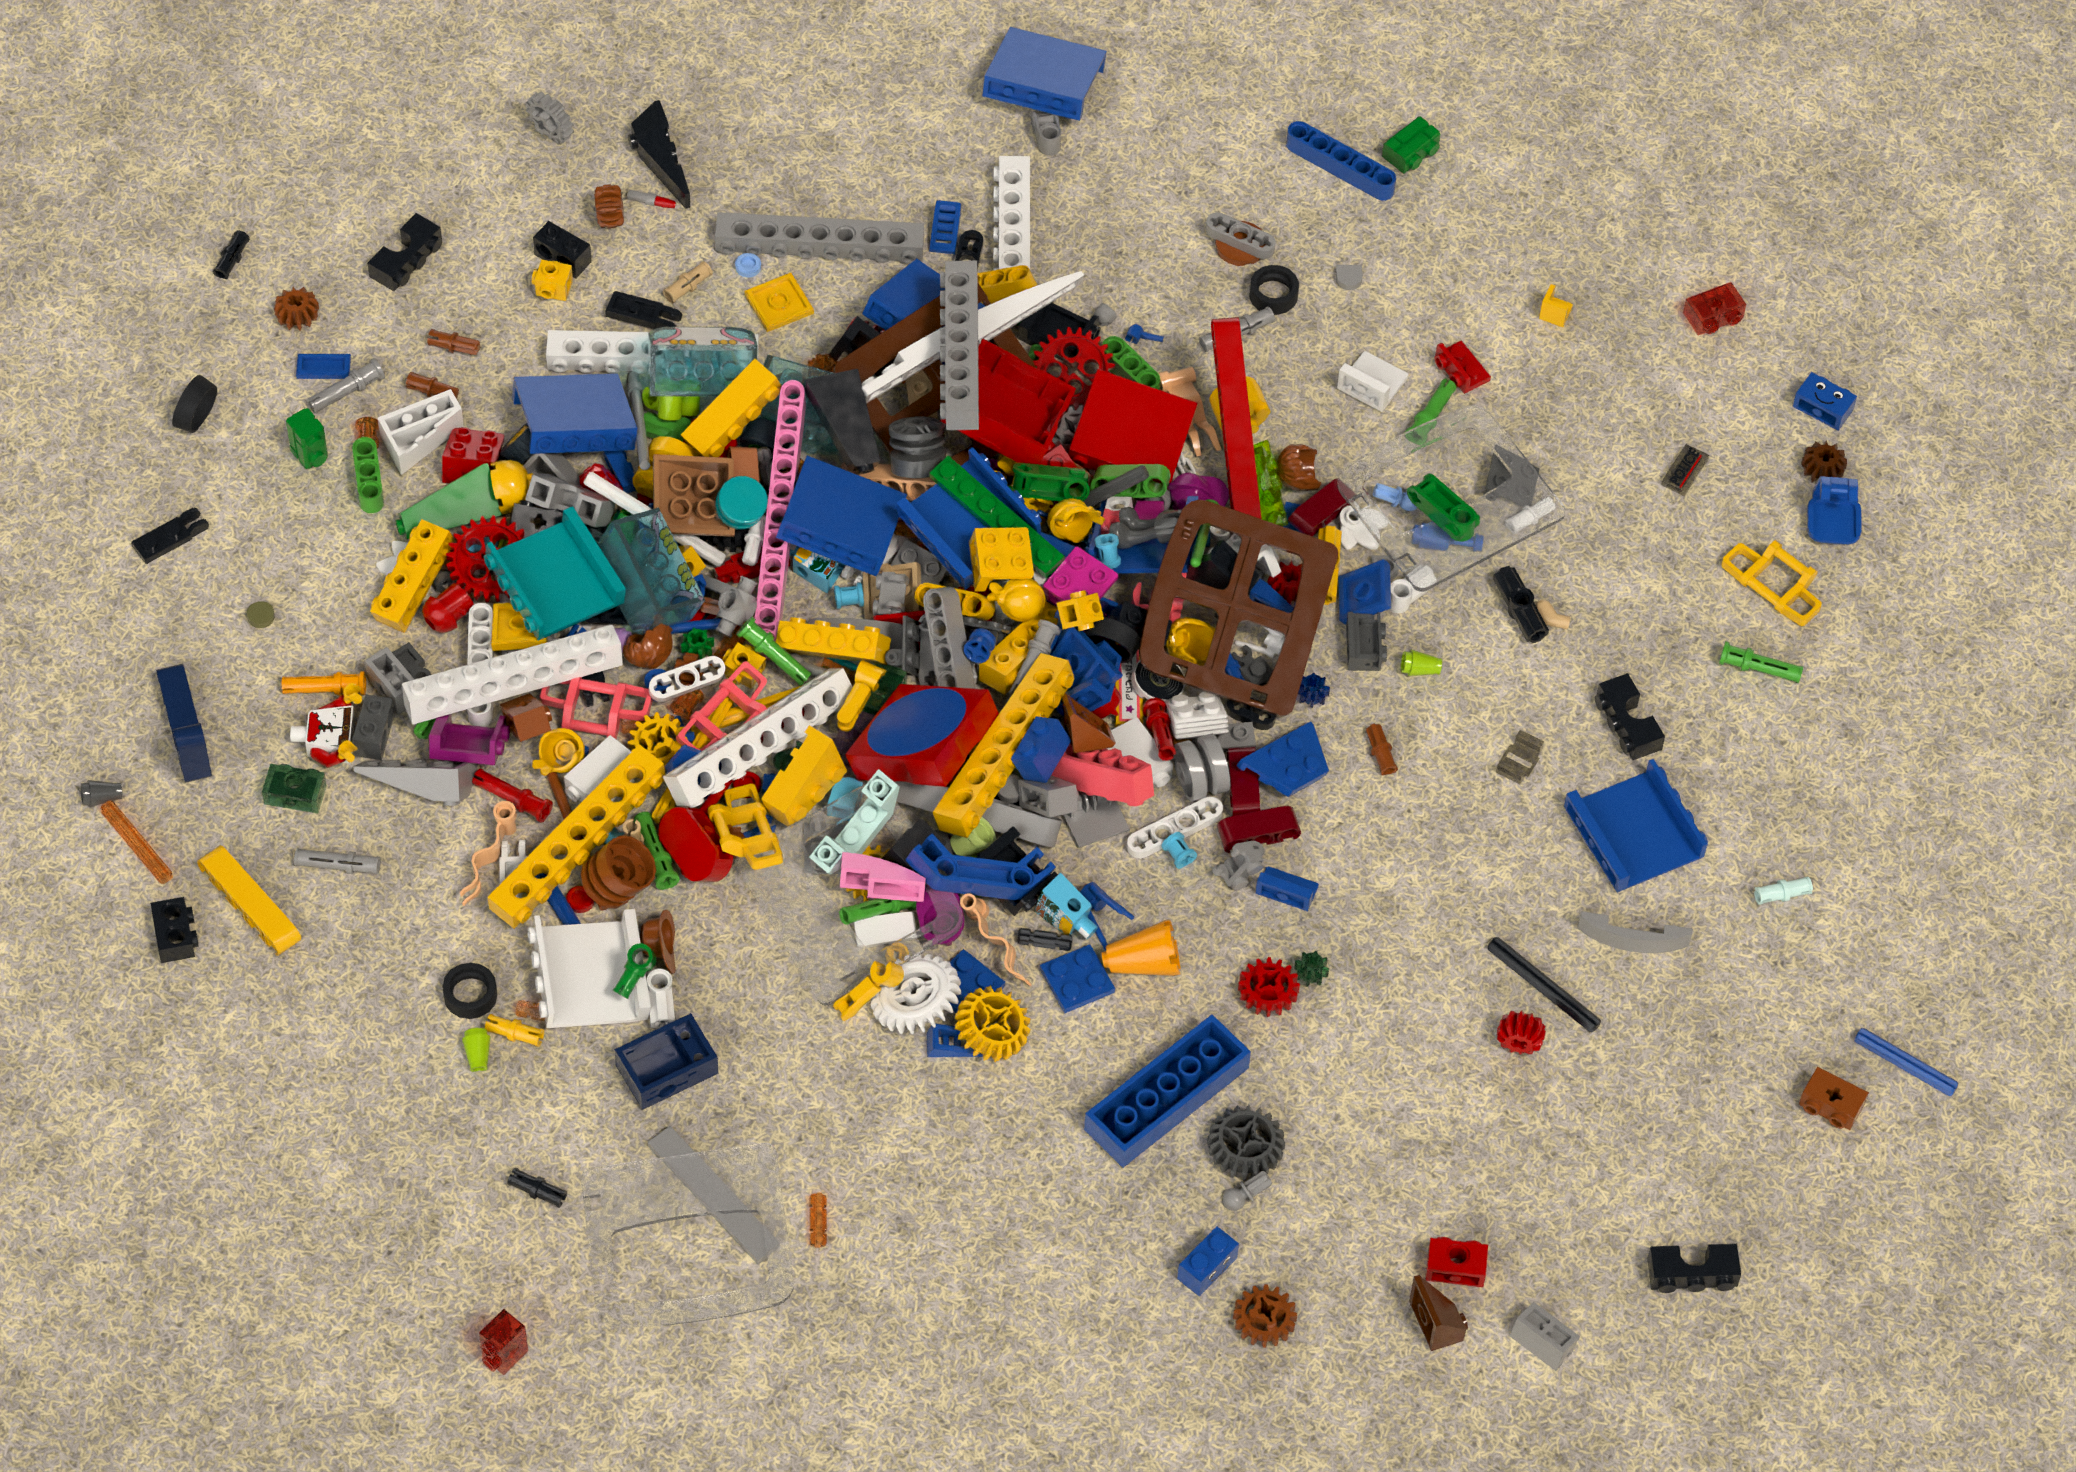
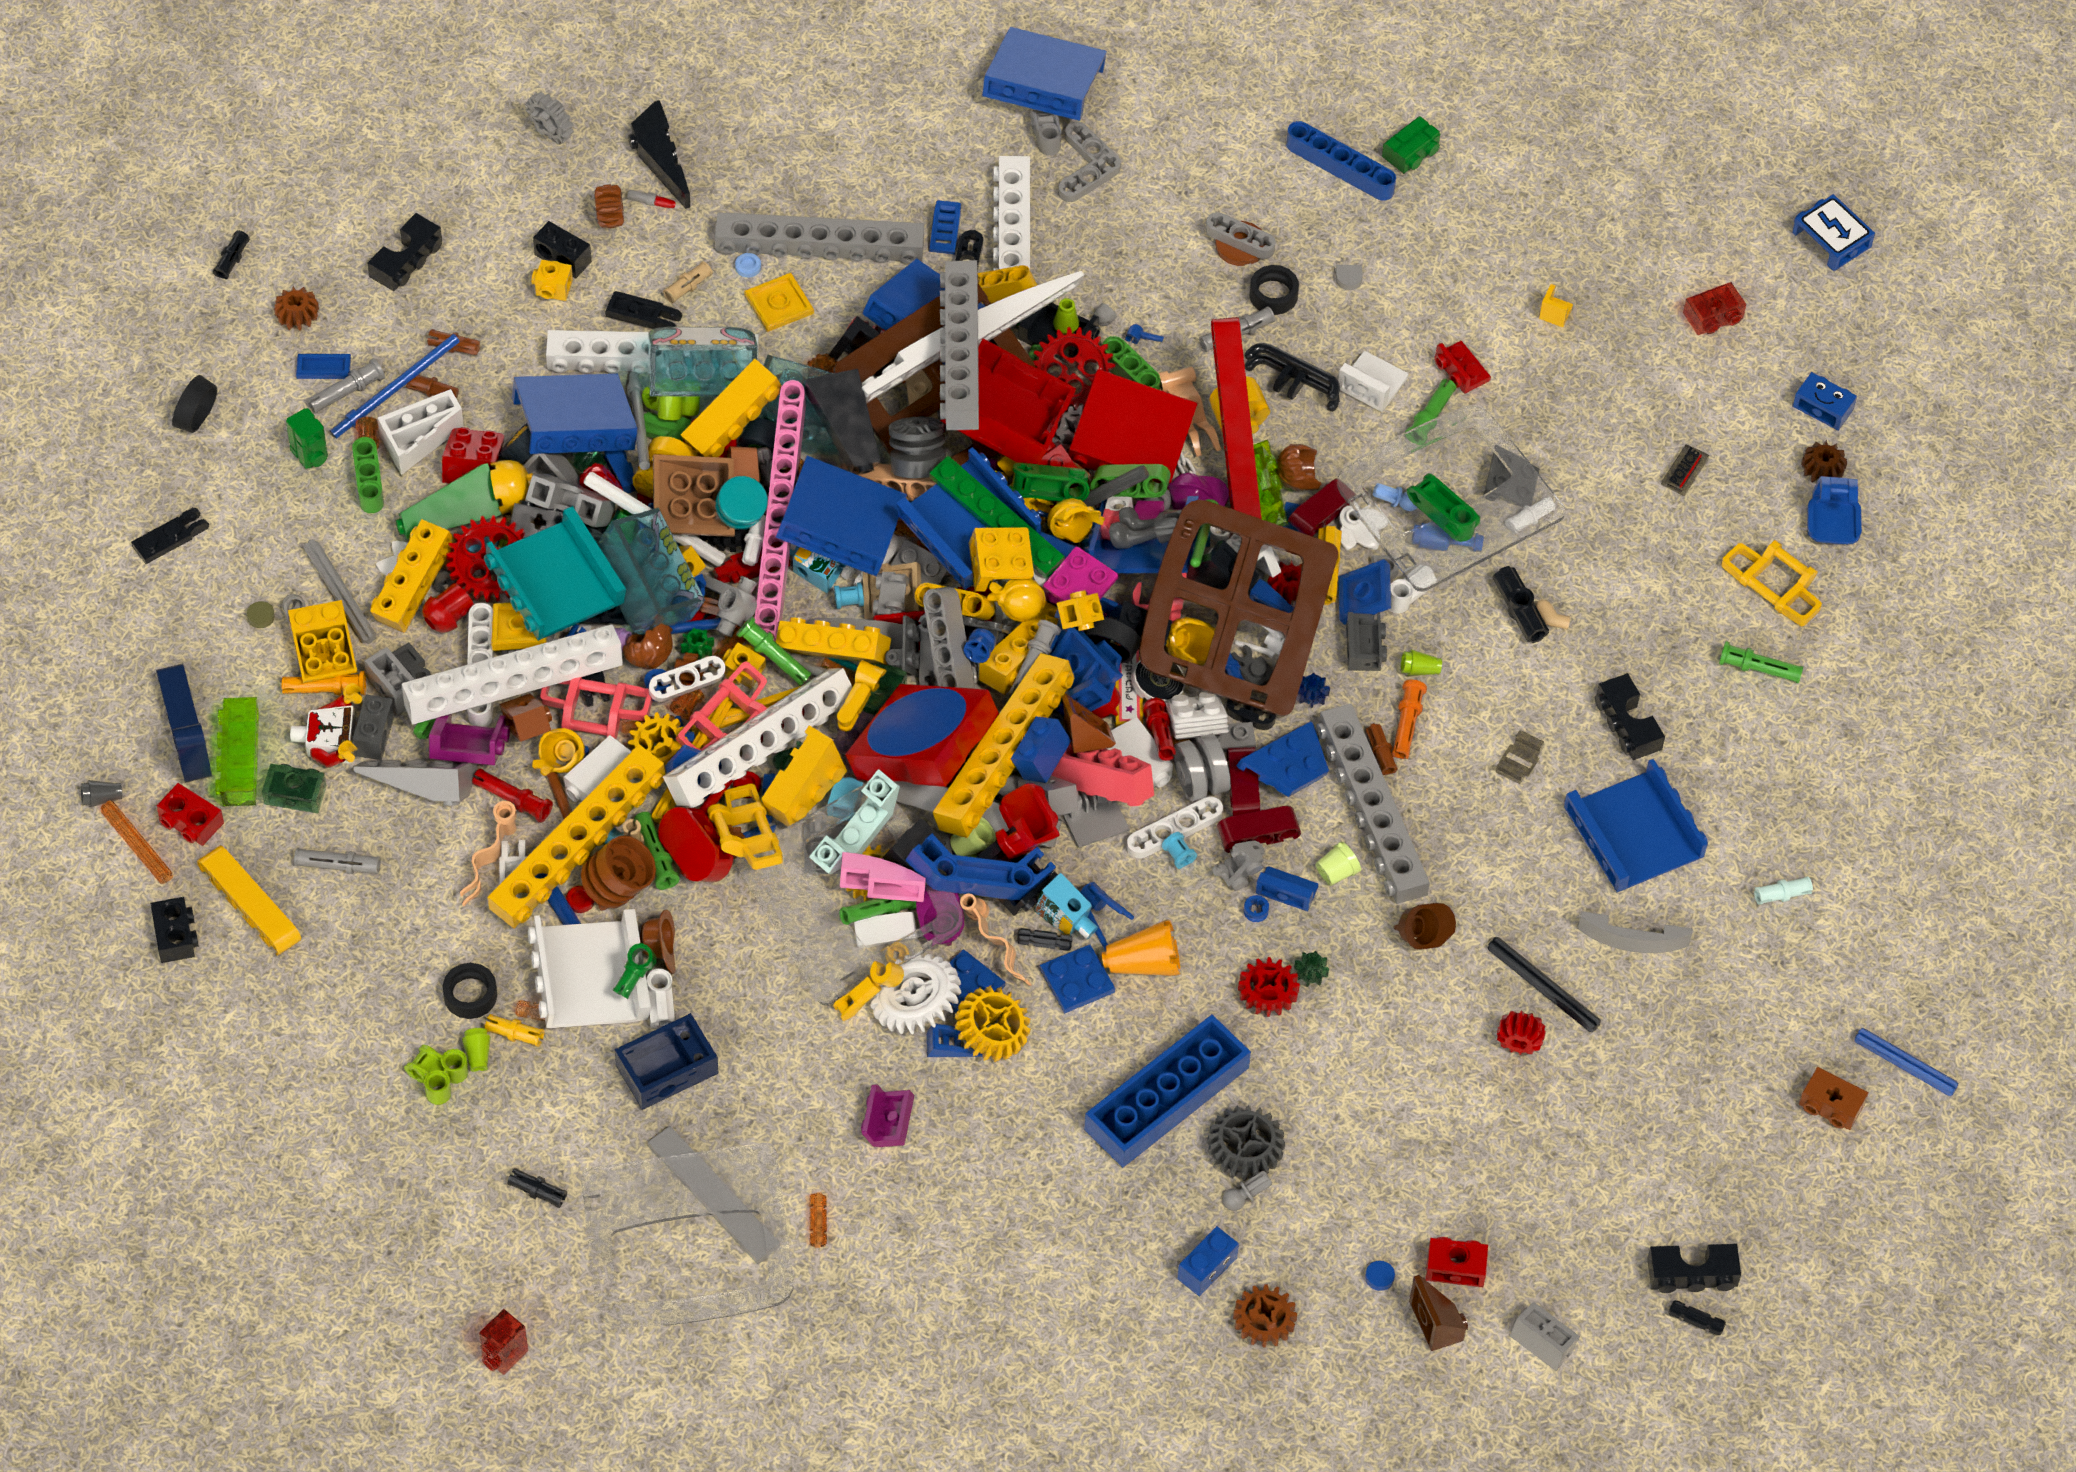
(193, 811): none -> red brick
(238, 751): none -> clear neon green brick
(298, 602): none -> light grey hinge
(322, 641): none -> yellow slope
(340, 591): none -> light grey axle
(394, 386): none -> blue bar
(435, 1070): none -> lime piece
(586, 459): none -> clear green gear
(887, 1117): none -> magenta bracket
(1031, 816): none -> red piece
(1066, 316): none -> lime cone
(1094, 167): none -> light grey beam
(1107, 550): medium azure bush -> none
(1253, 916): none -> blue bush
(1296, 368): none -> black piece
(1338, 864): none -> yellowish green piece
(1344, 723): none -> light grey brick
(1380, 1275): none -> blue tile
(1410, 708): none -> orange pin
(1429, 923): none -> reddish brown piece
(1697, 1317): none -> black axle
(1835, 230): none -> panel

